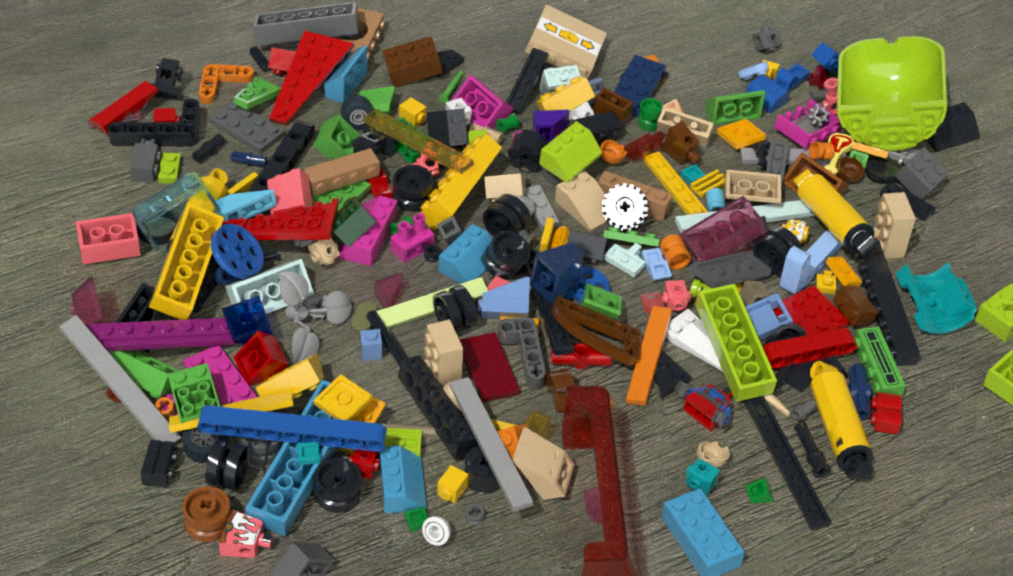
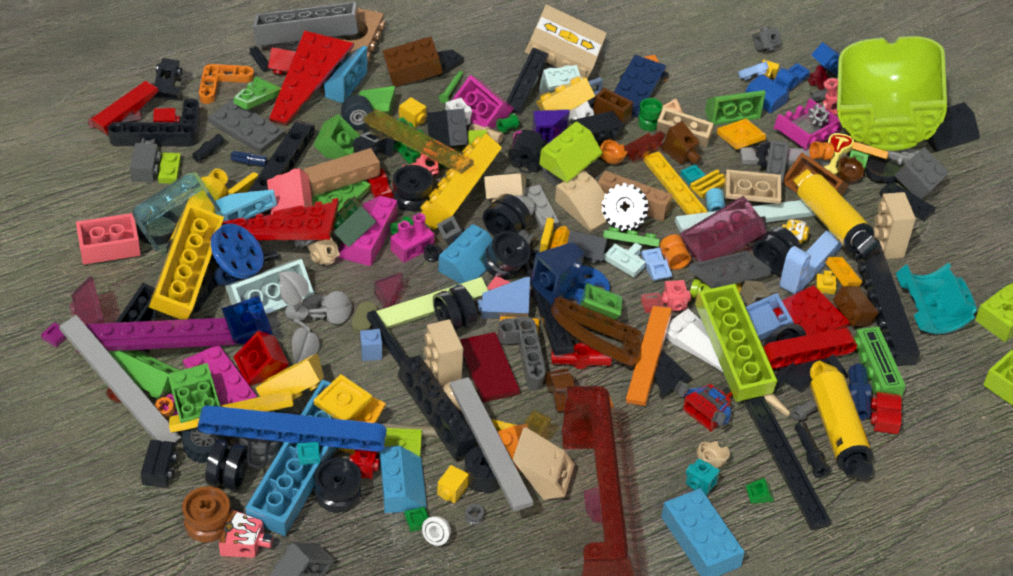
(53, 335): none -> magenta tile

